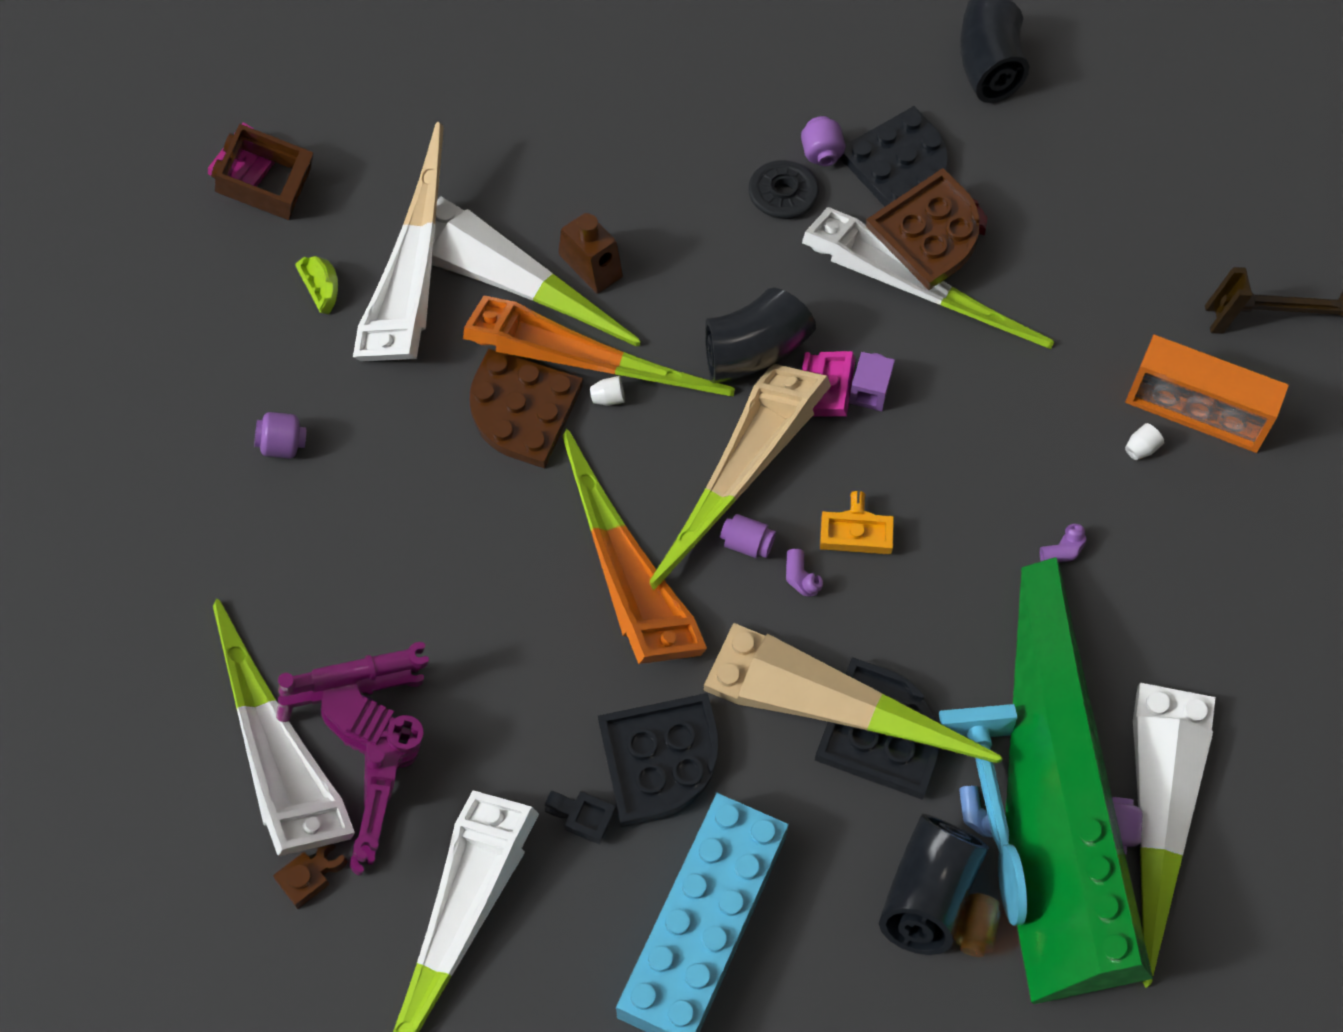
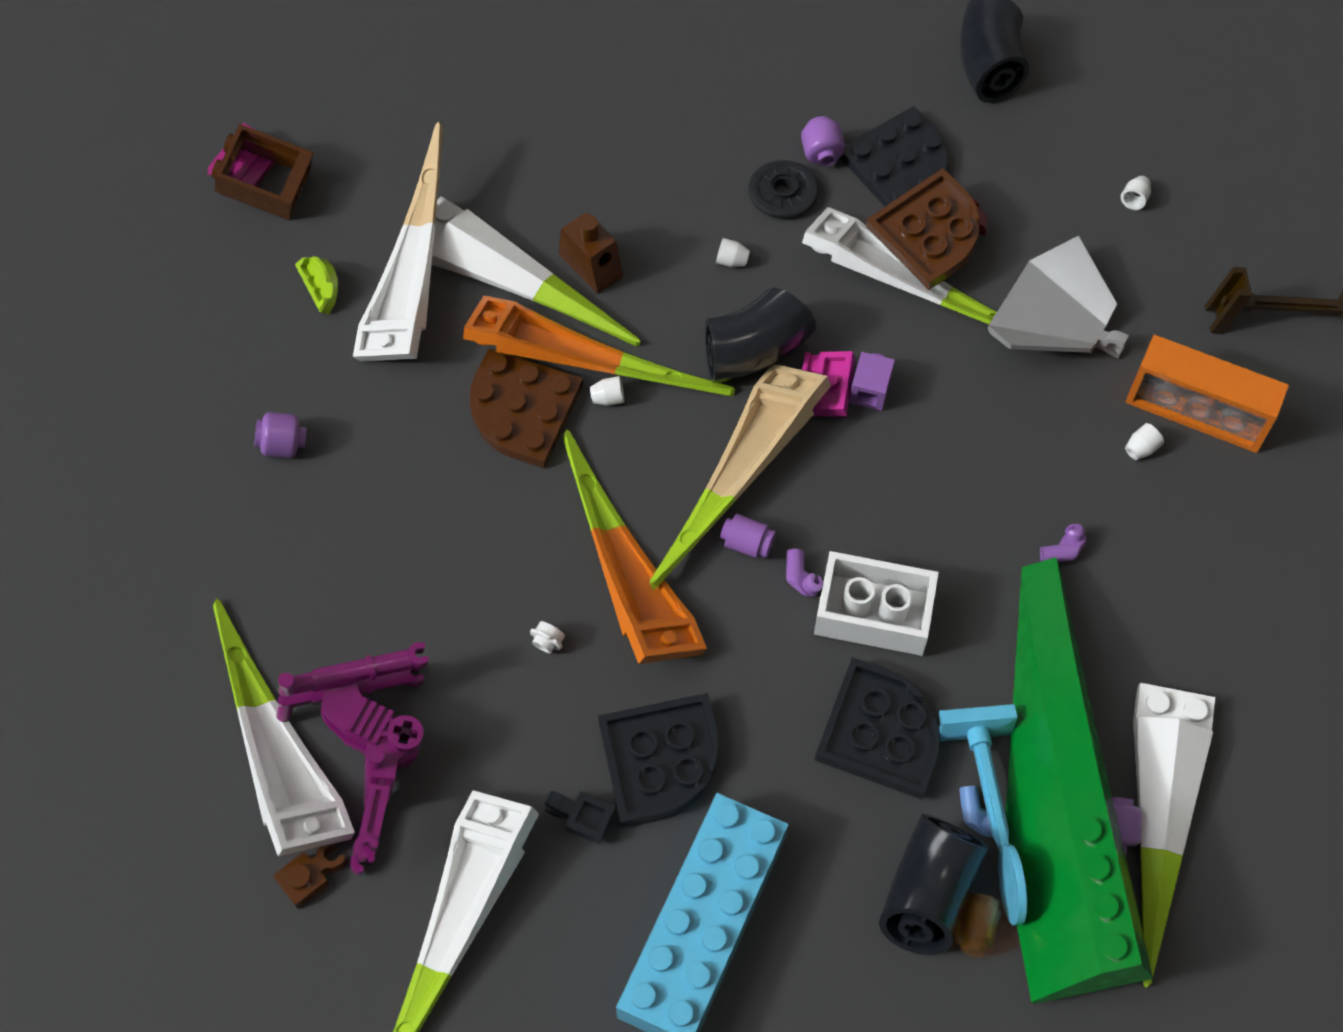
(547, 637): none -> white plate
(732, 254): none -> white hose
(780, 678): tan plate -> none
(856, 529): light orange plate -> none
(876, 603): none -> white brick
(1059, 306): none -> light grey panel
(1136, 193): none -> white hose

